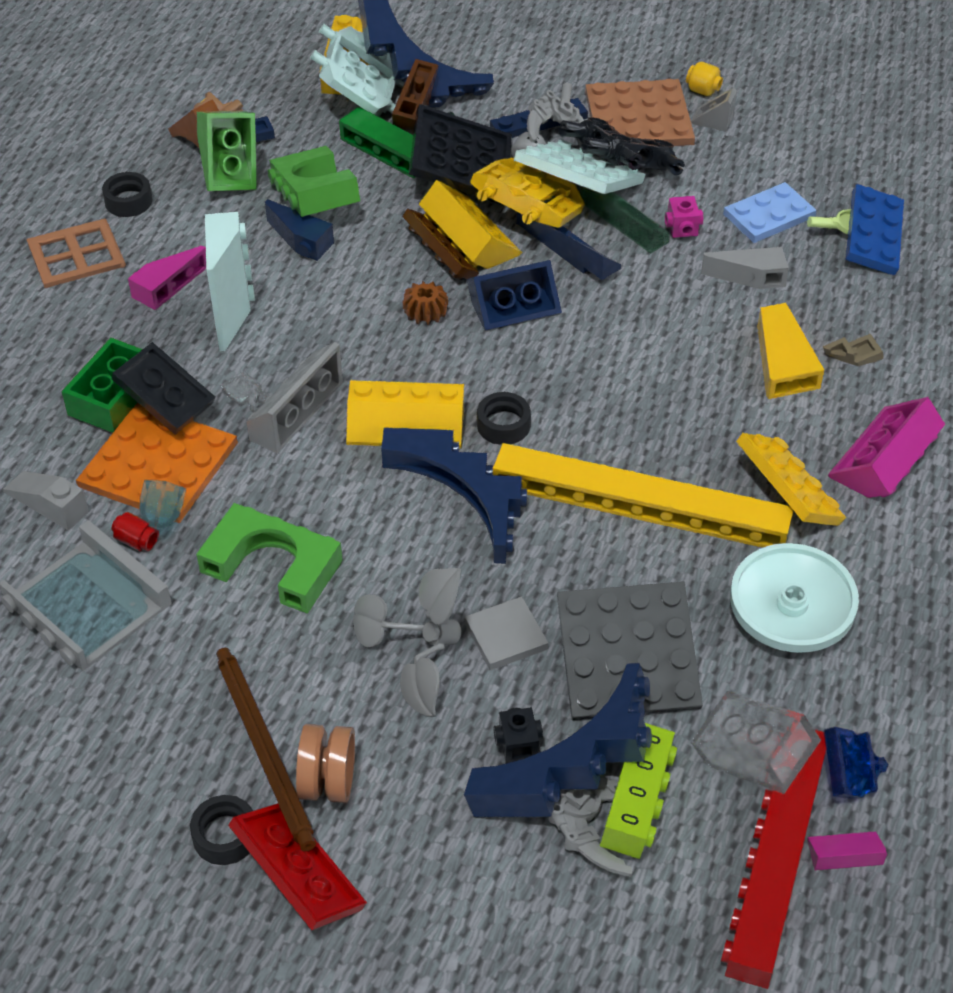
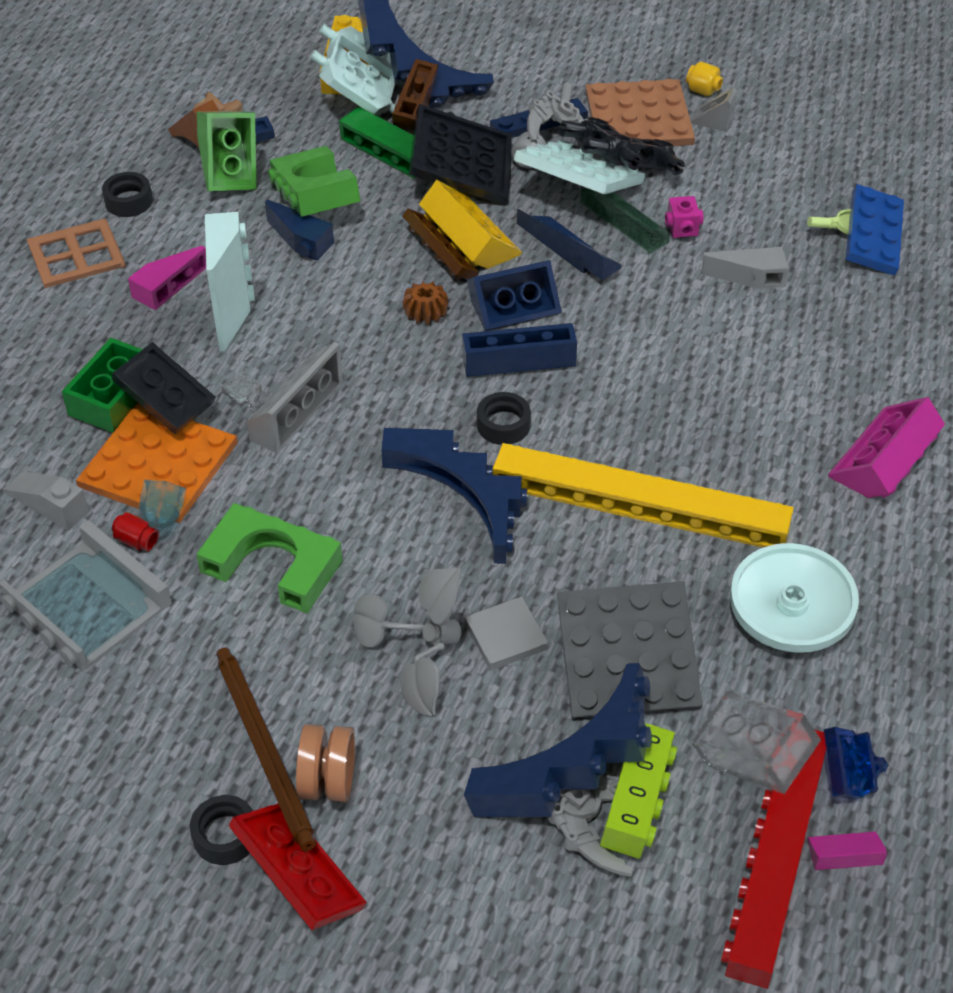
(402, 405): yellow slope -> none
(518, 734): black brick -> none
(519, 349): none -> dark blue brick
(526, 189): yellow piece -> none
(769, 212): light blue plate -> none
(786, 354): yellow slope -> none
(791, 479): yellow plate -> none
(857, 352): dark tan slope -> none

